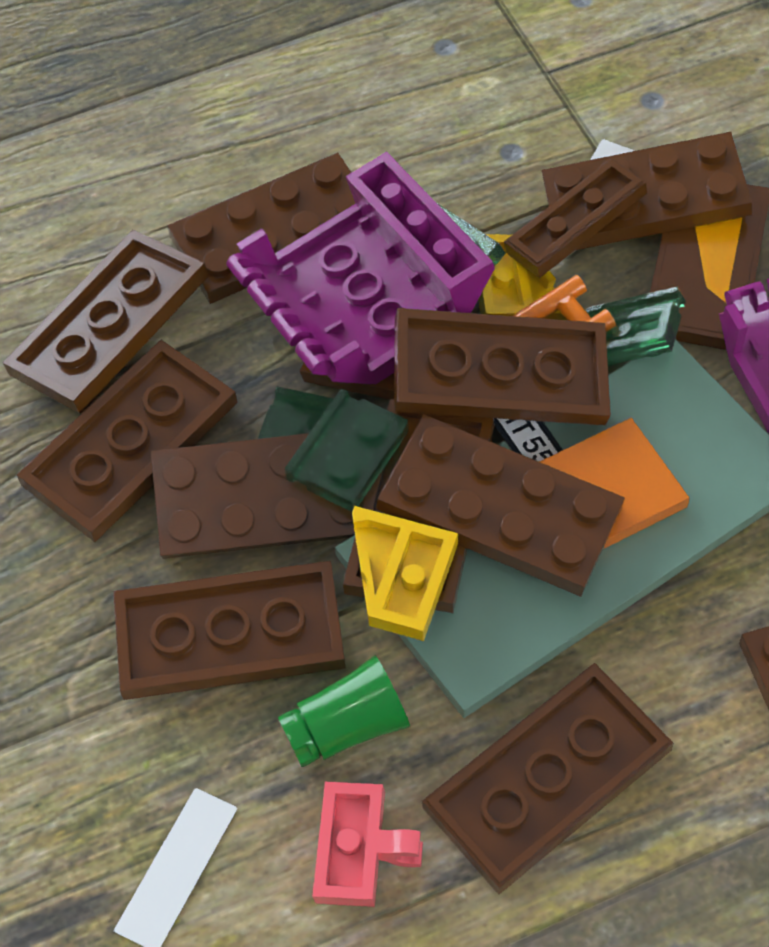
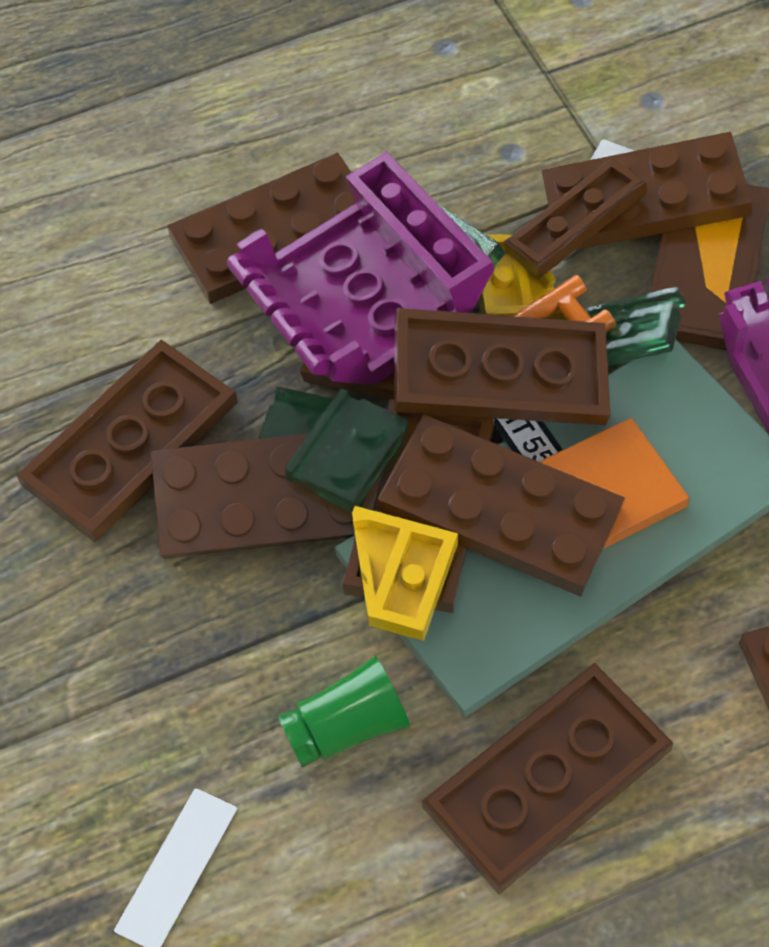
(106, 320): reddish brown plate -> none
(227, 630): reddish brown plate -> none
(354, 843): coral plate -> none

